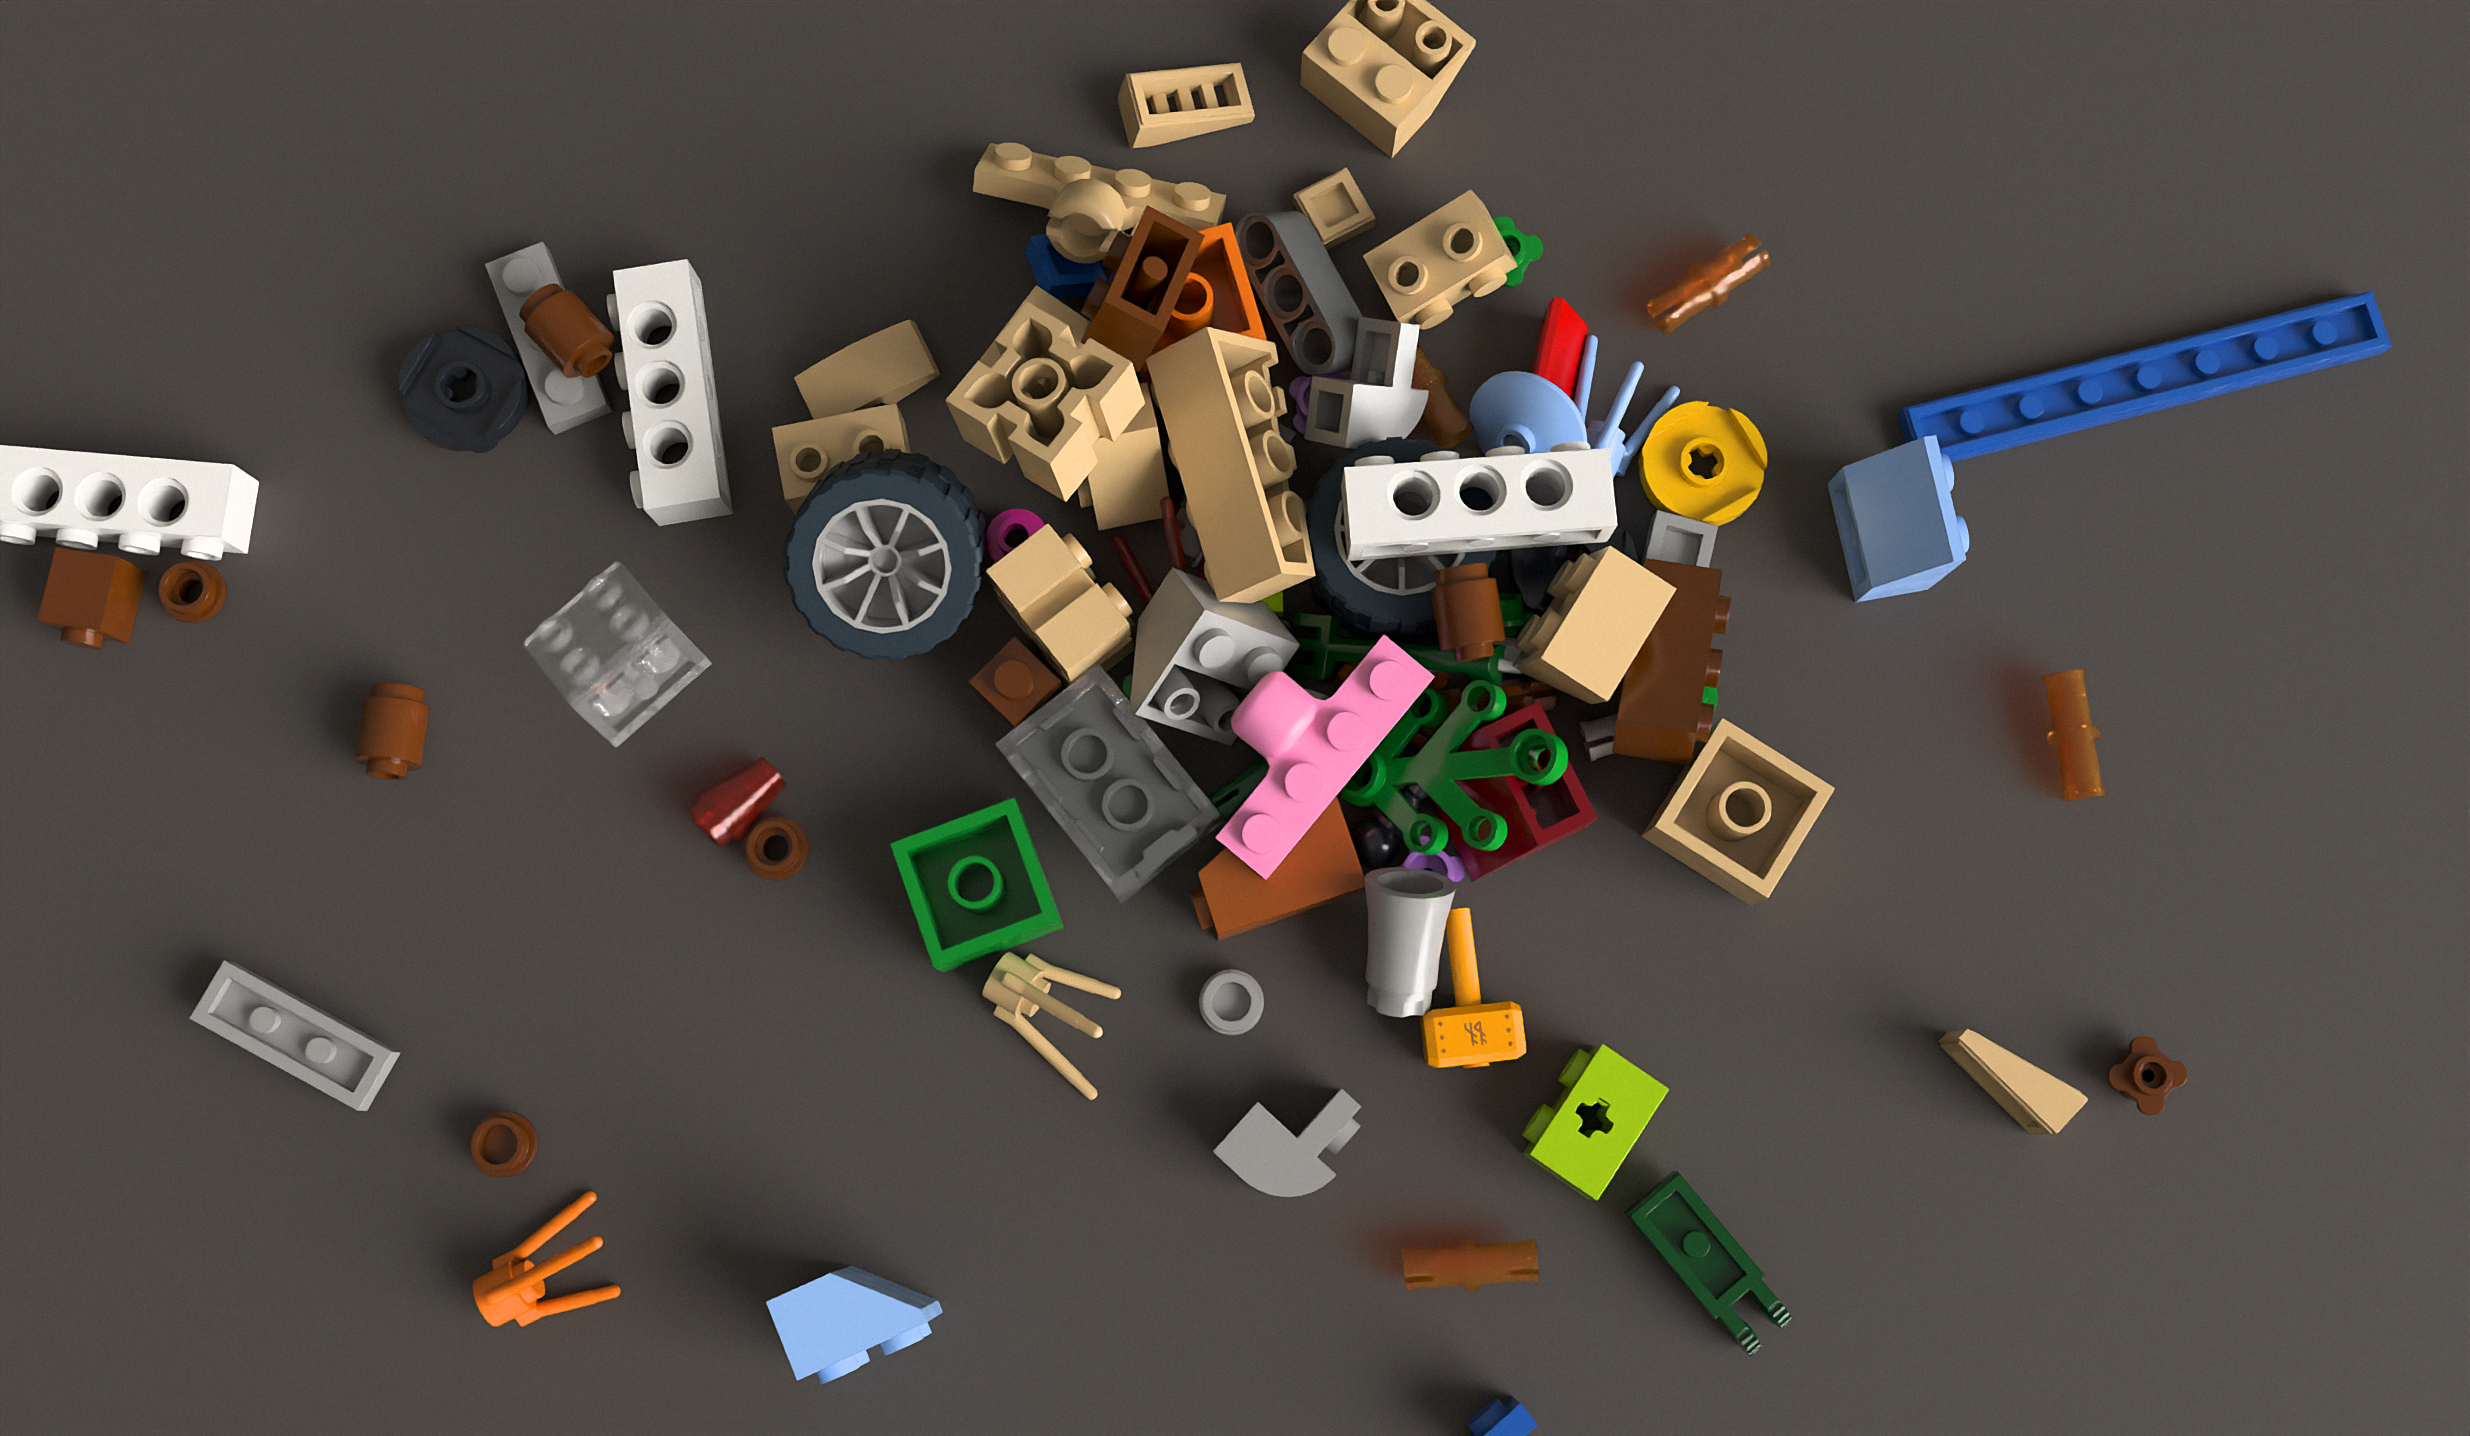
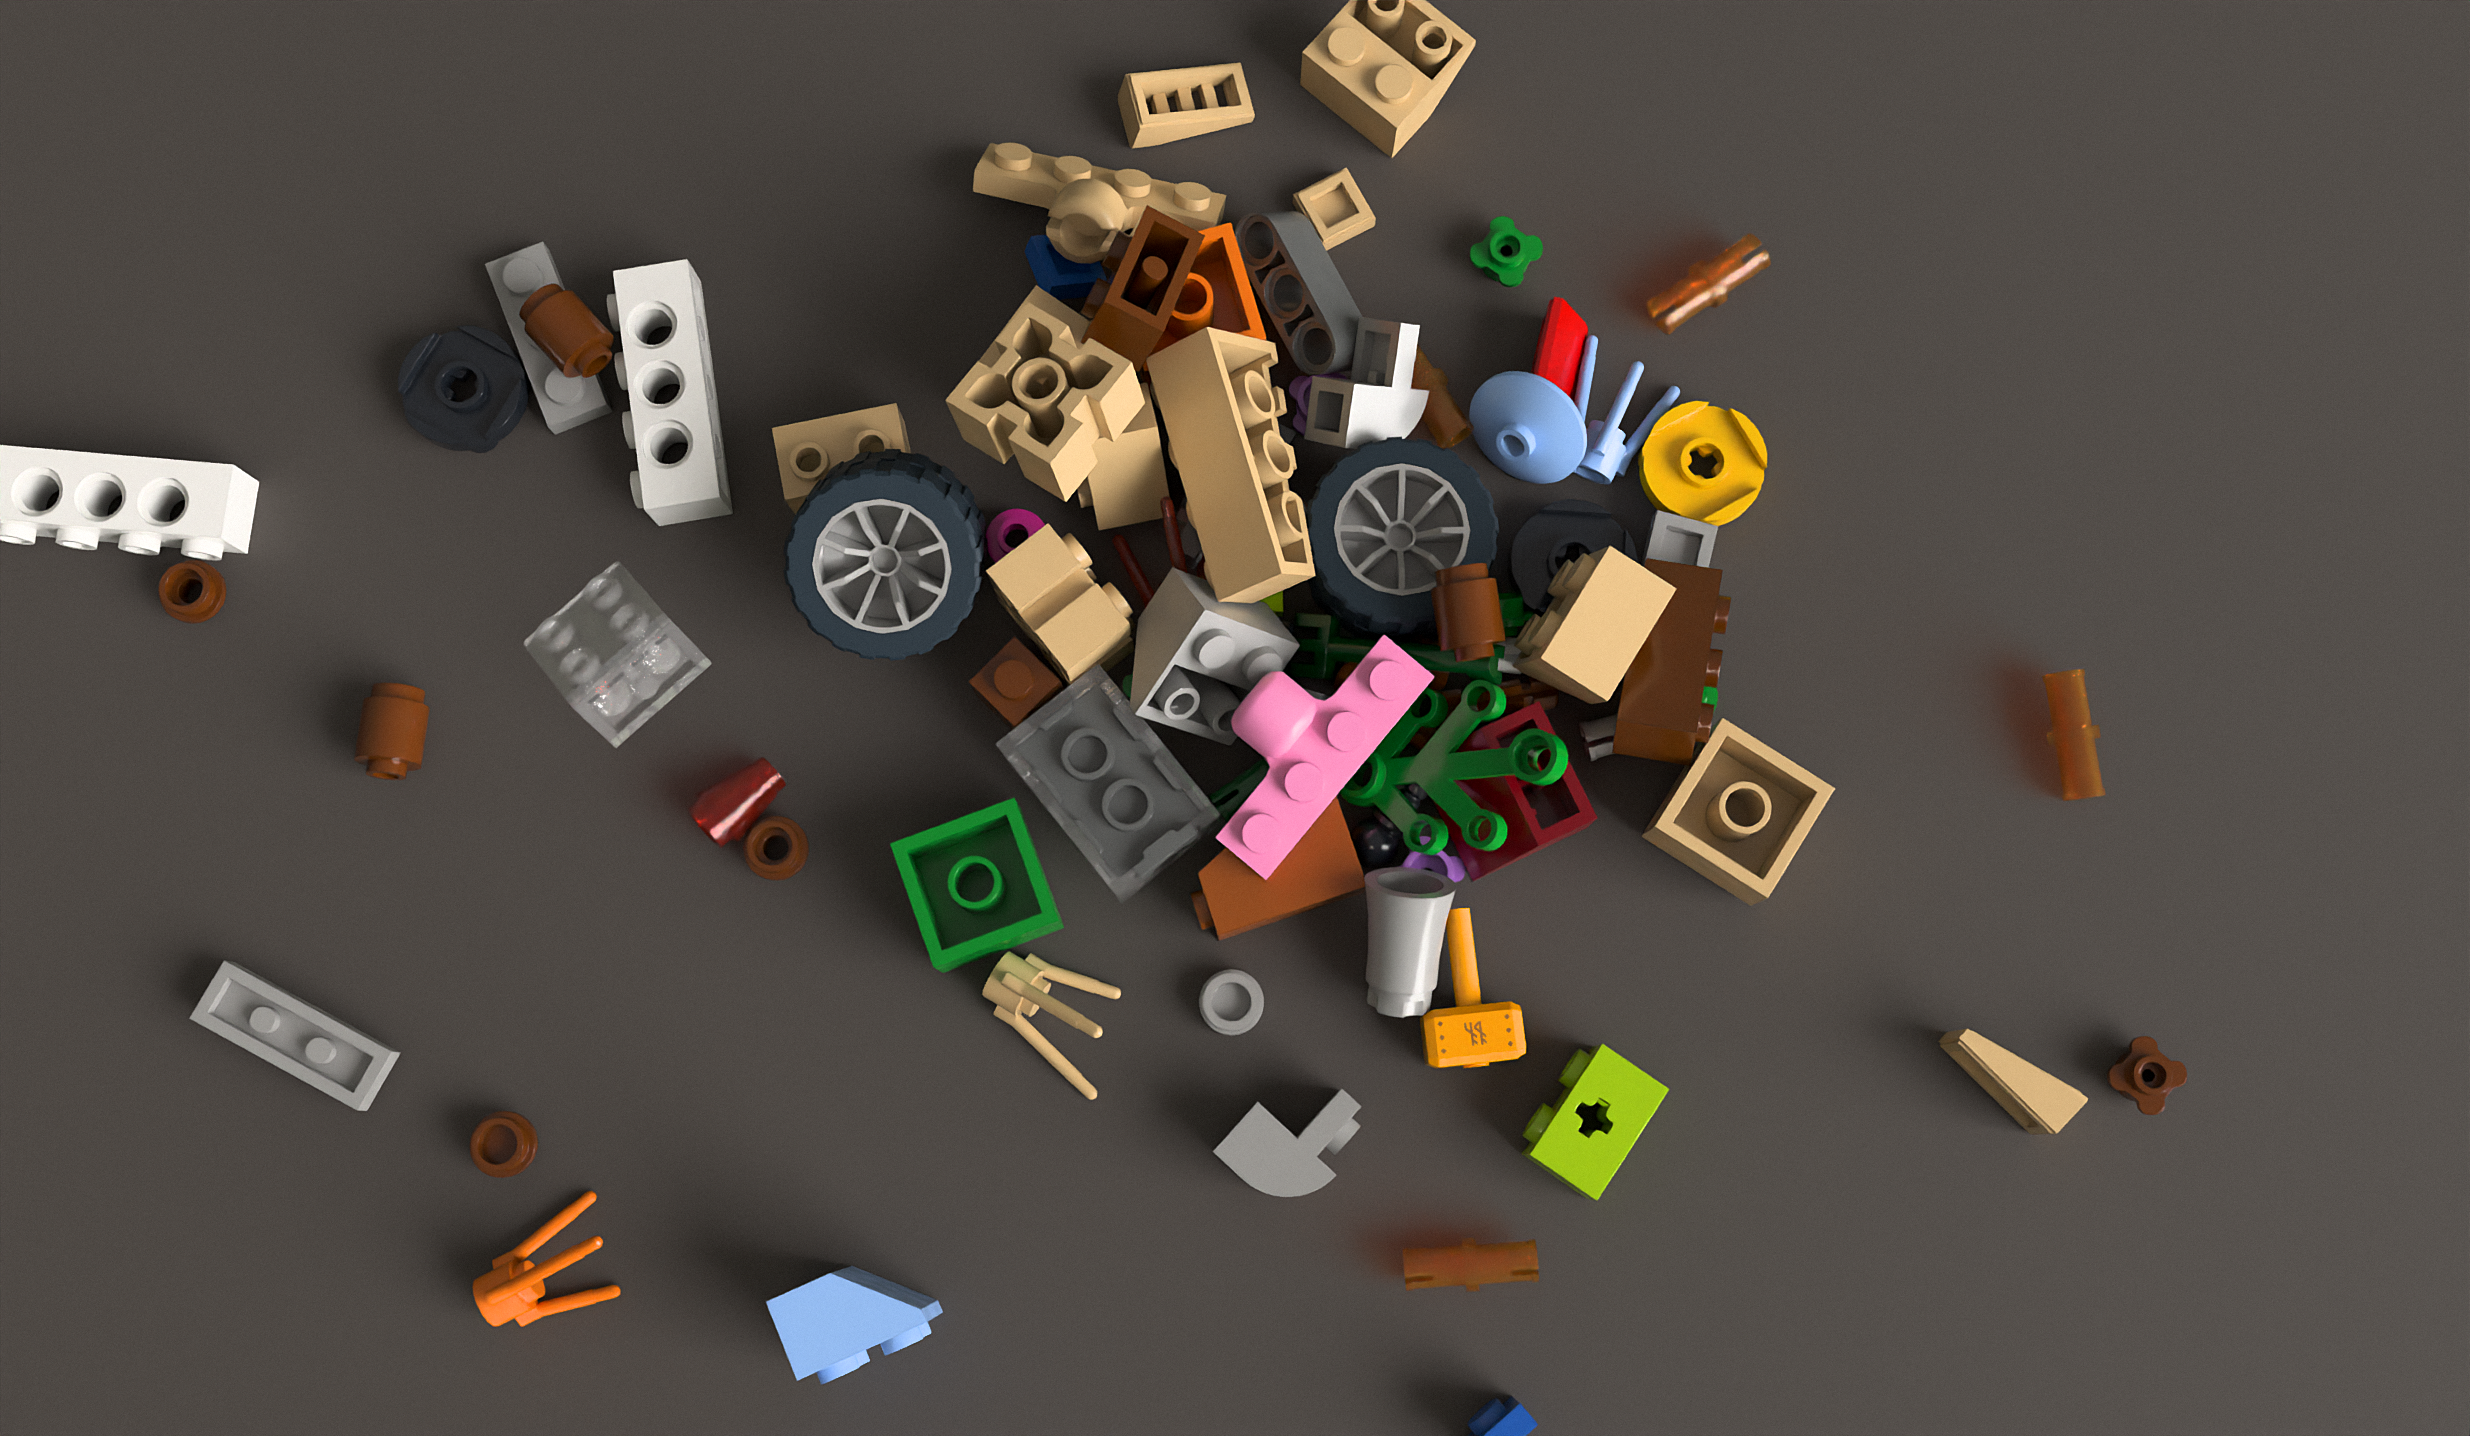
(91, 597): reddish brown brick -> none
(869, 372): tan slope -> none
(1441, 262): tan brick -> none
(1514, 521): white brick -> none
(1705, 1257): dark green hinge -> none
(1898, 520): light blue slope -> none
(2150, 378): blue tile -> none

